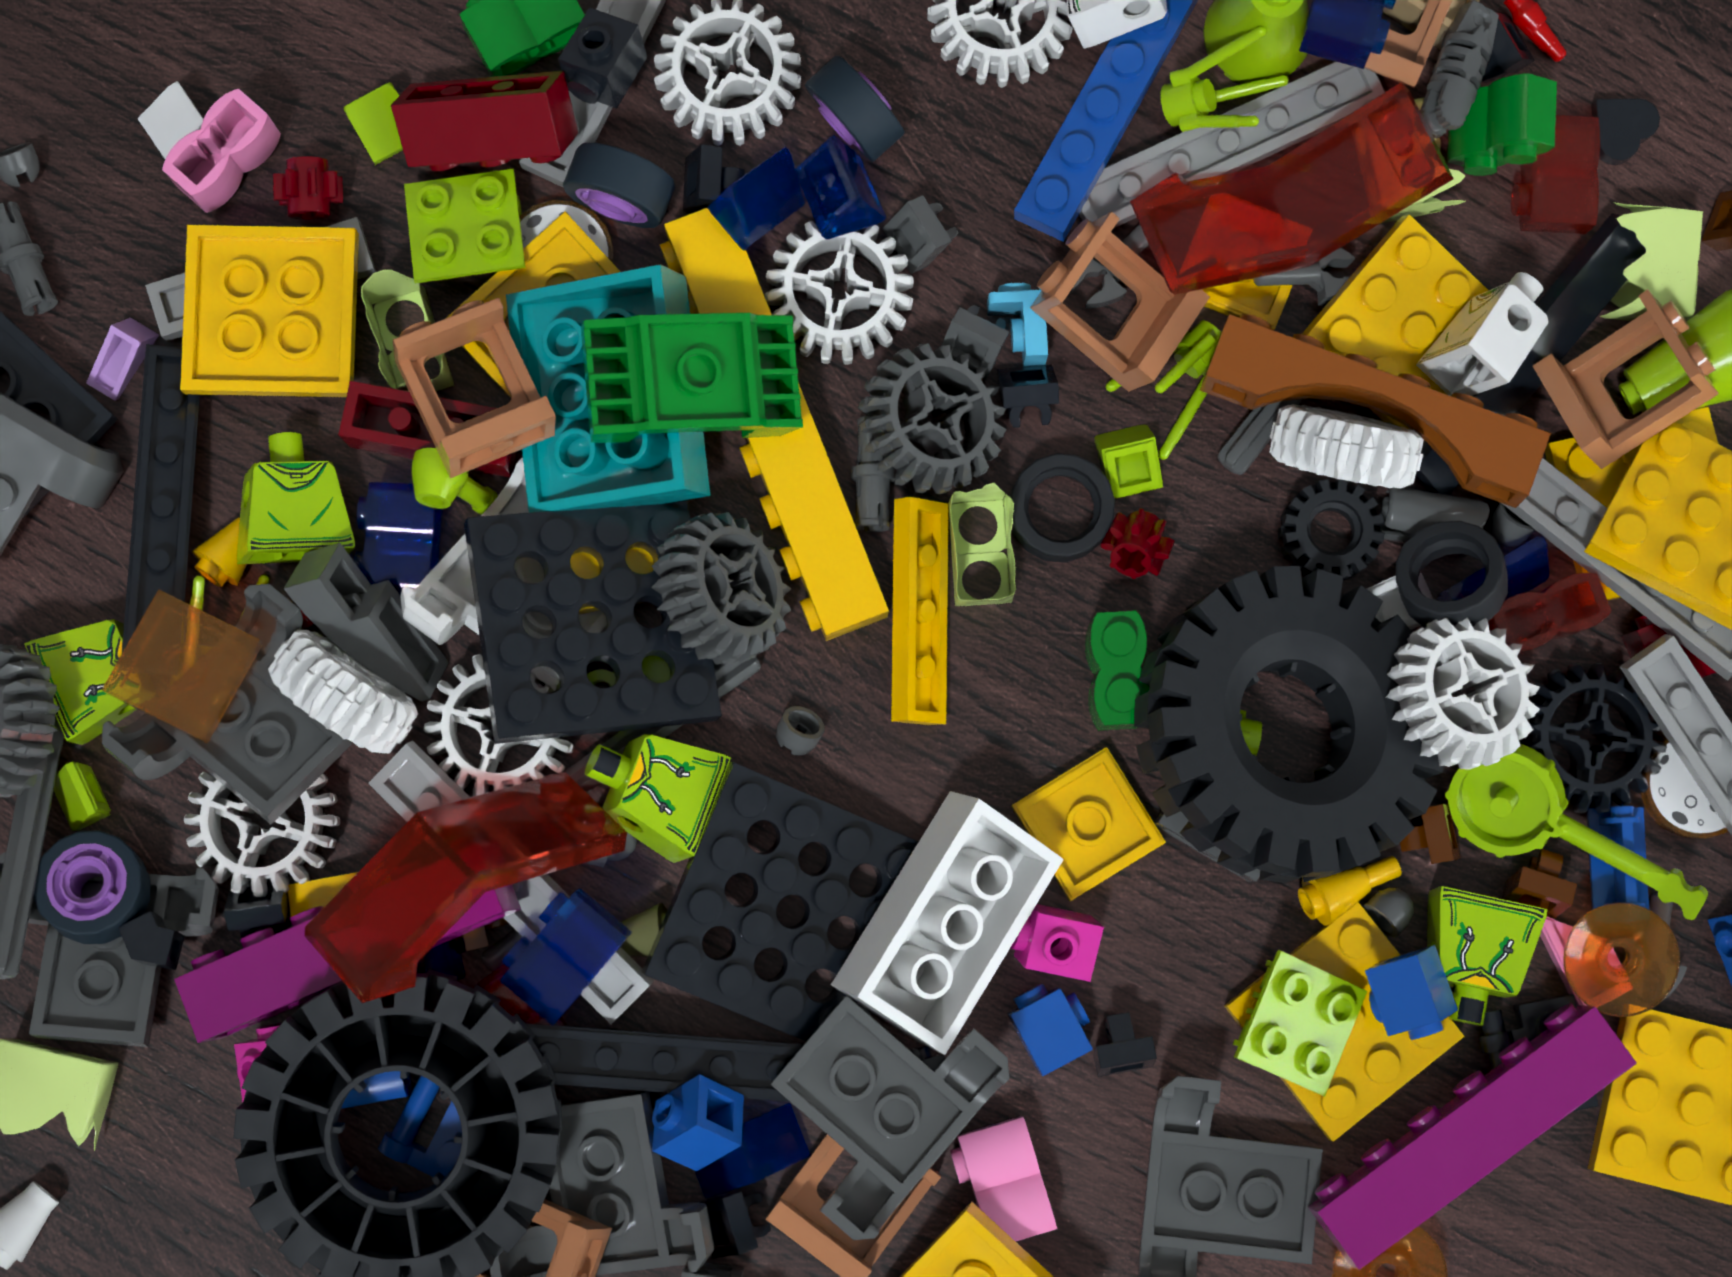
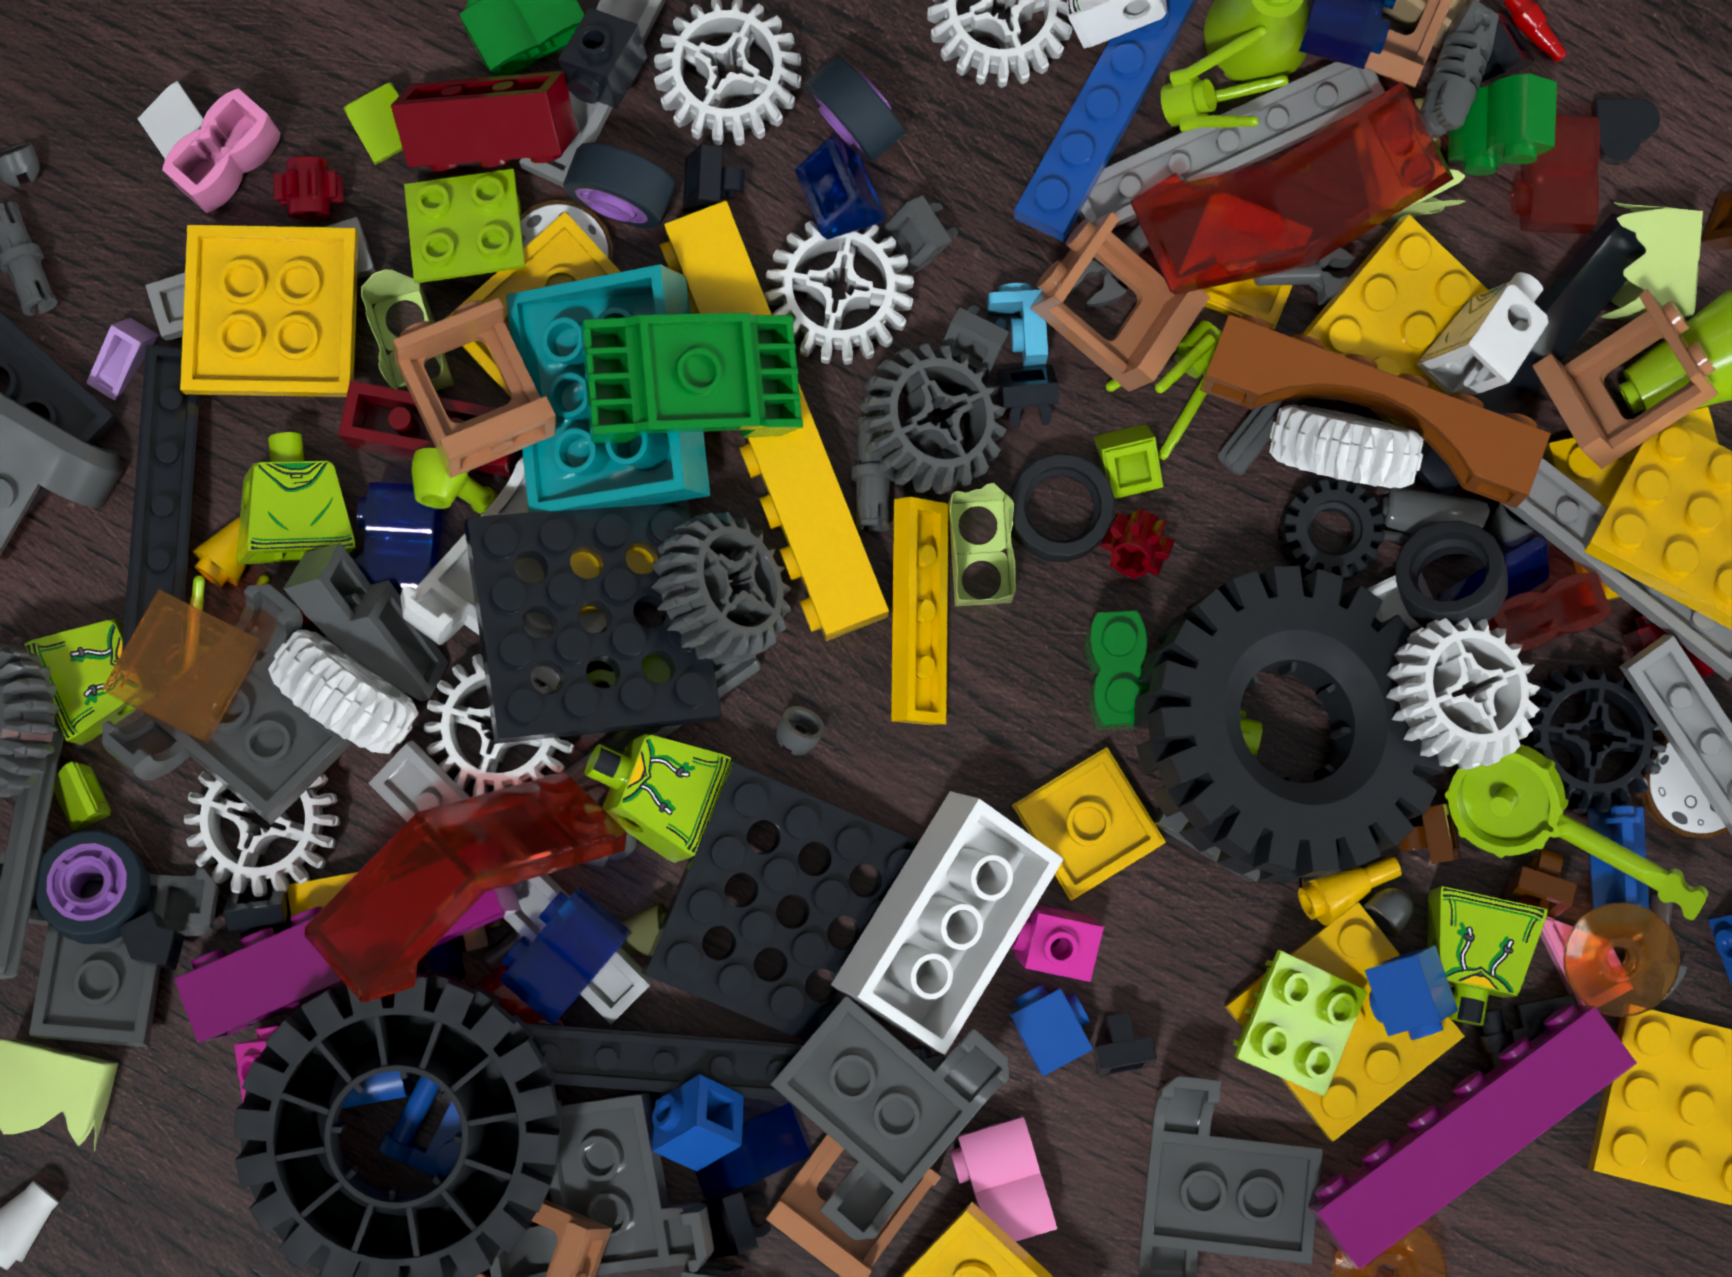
(759, 200): clear blue slope -> none

